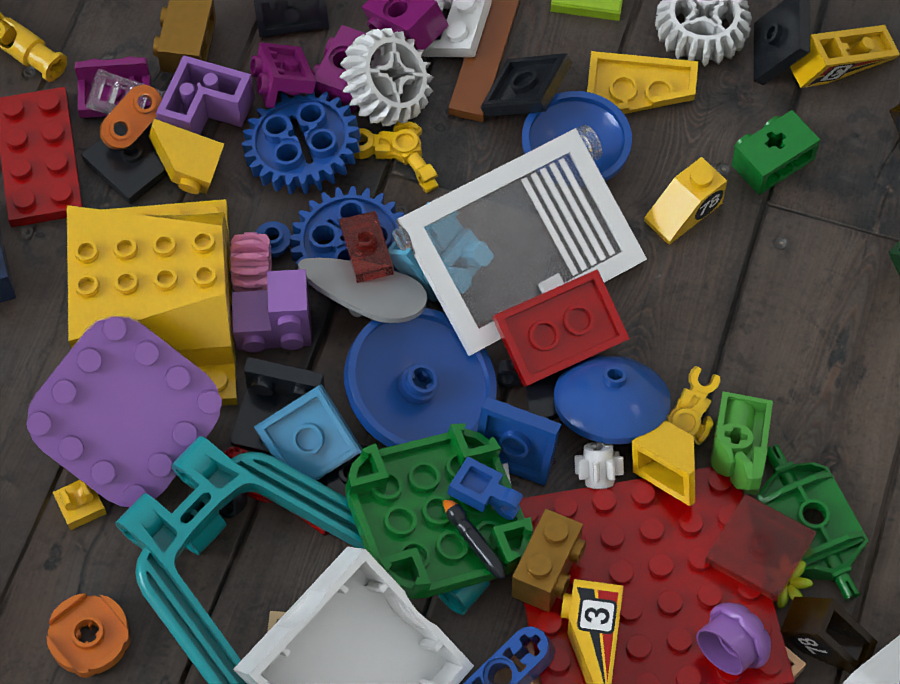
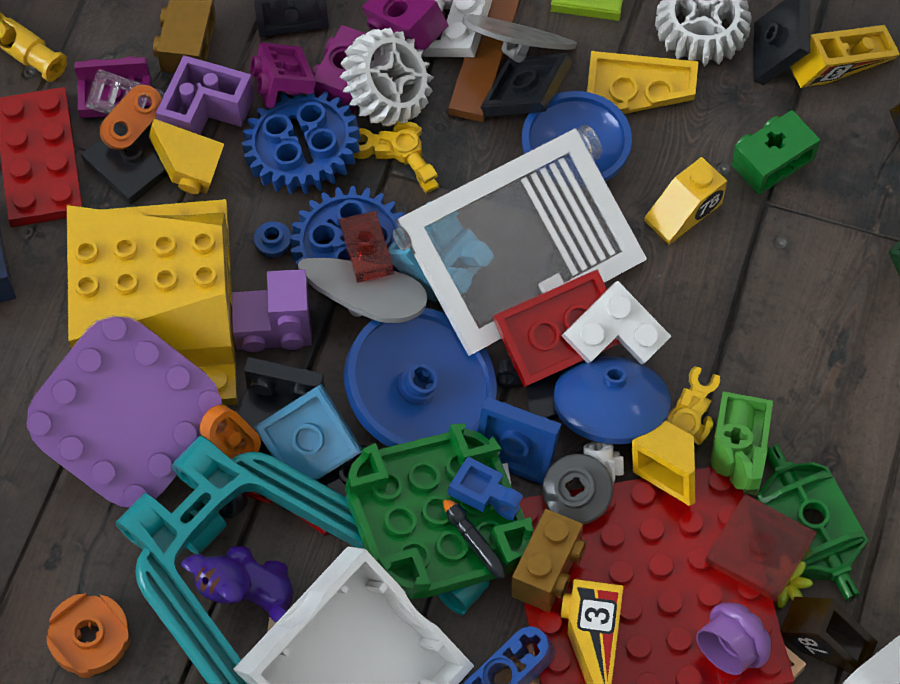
(79, 504): yellow tile -> none
(229, 431): none -> orange plate
(240, 577): none -> dark purple animal
(250, 261): bright pink gear -> none
(516, 34): none -> light grey shield
(586, 505): none -> dark grey piece
(619, 317): none -> white plate

